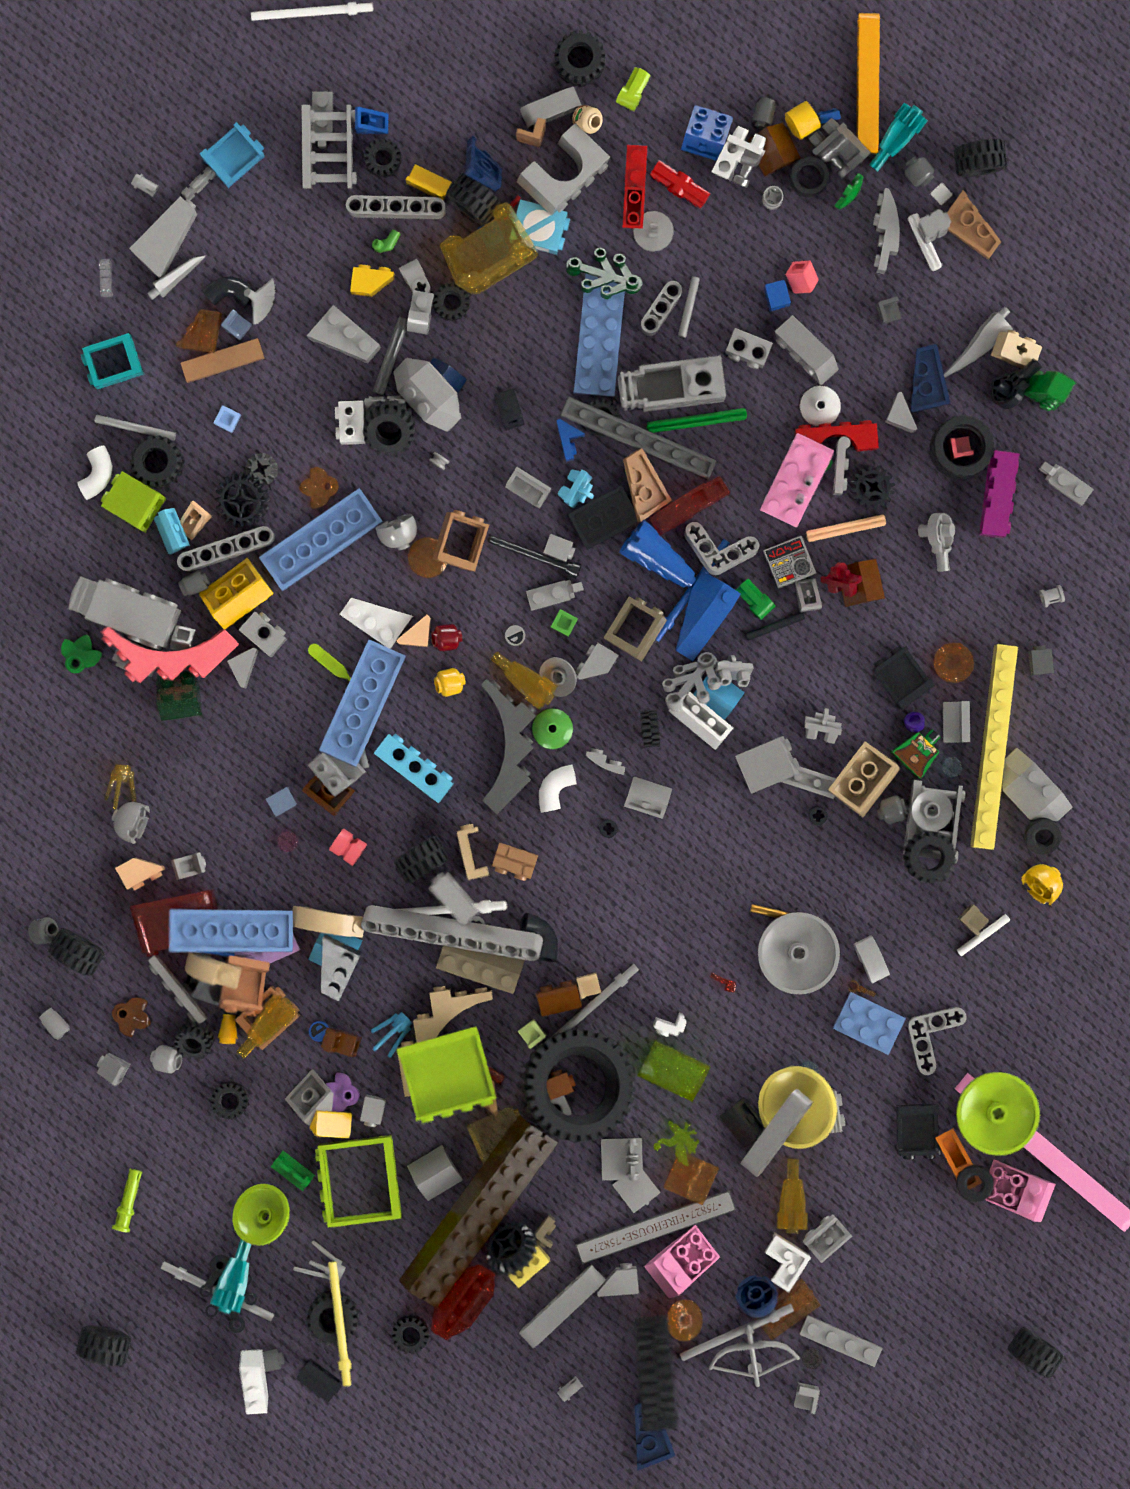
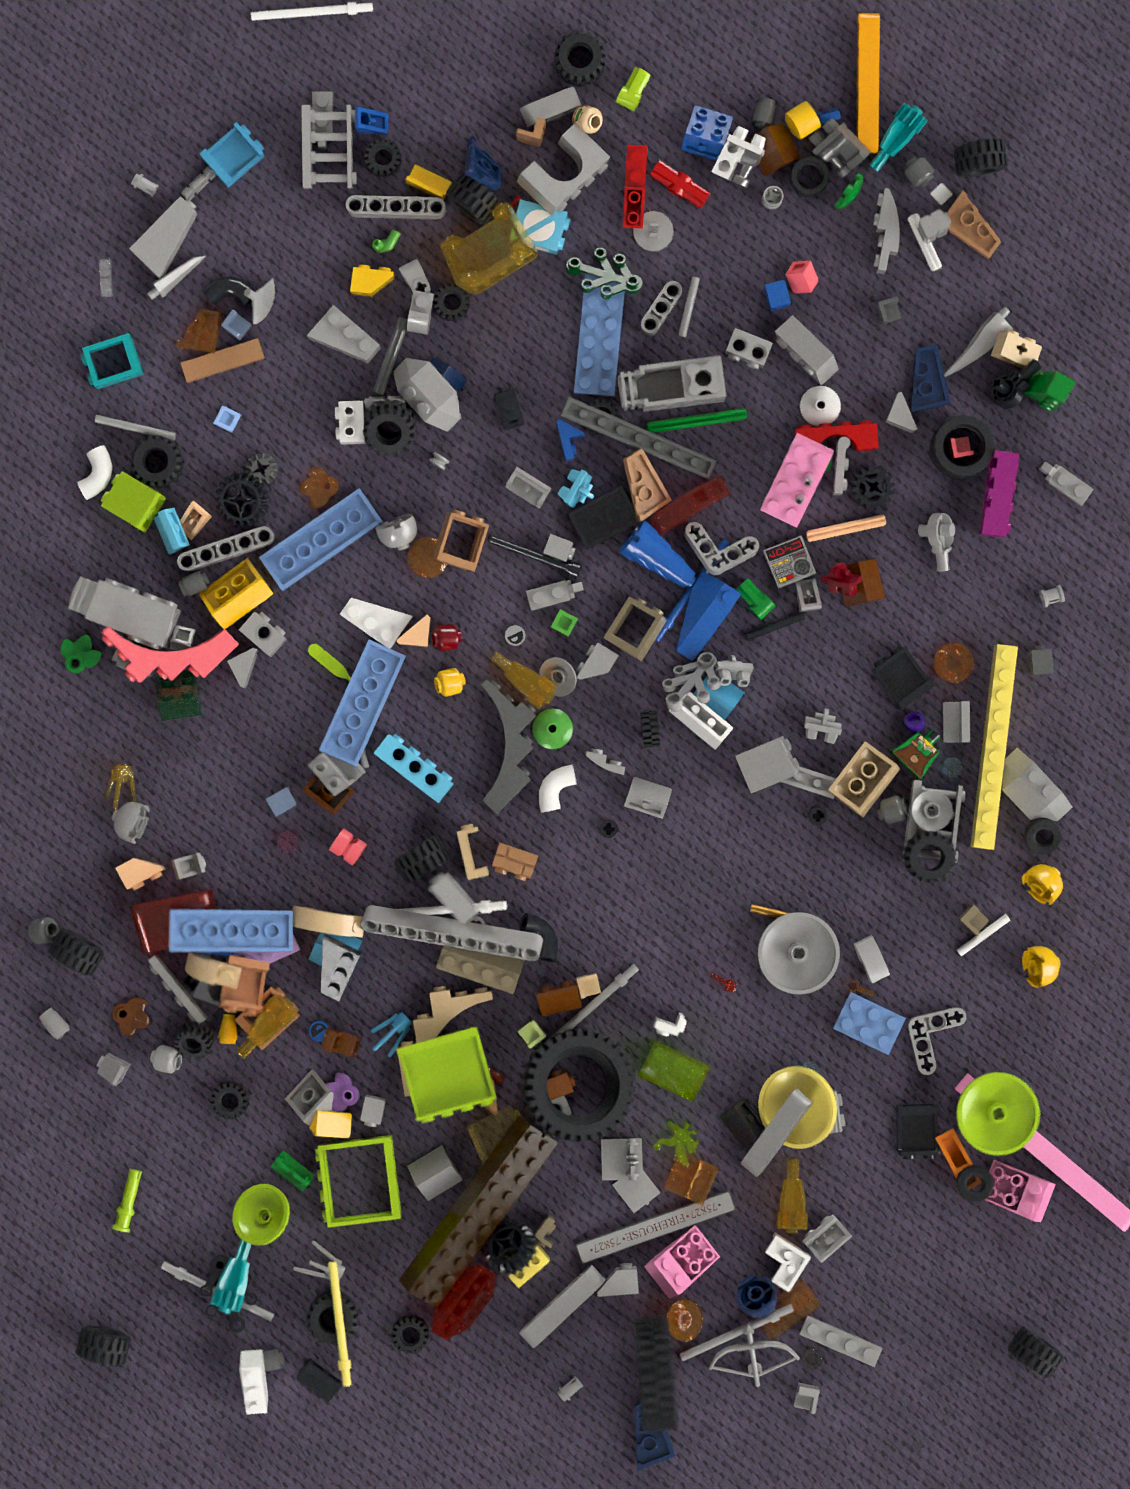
(1041, 964): none -> yellow cylinder

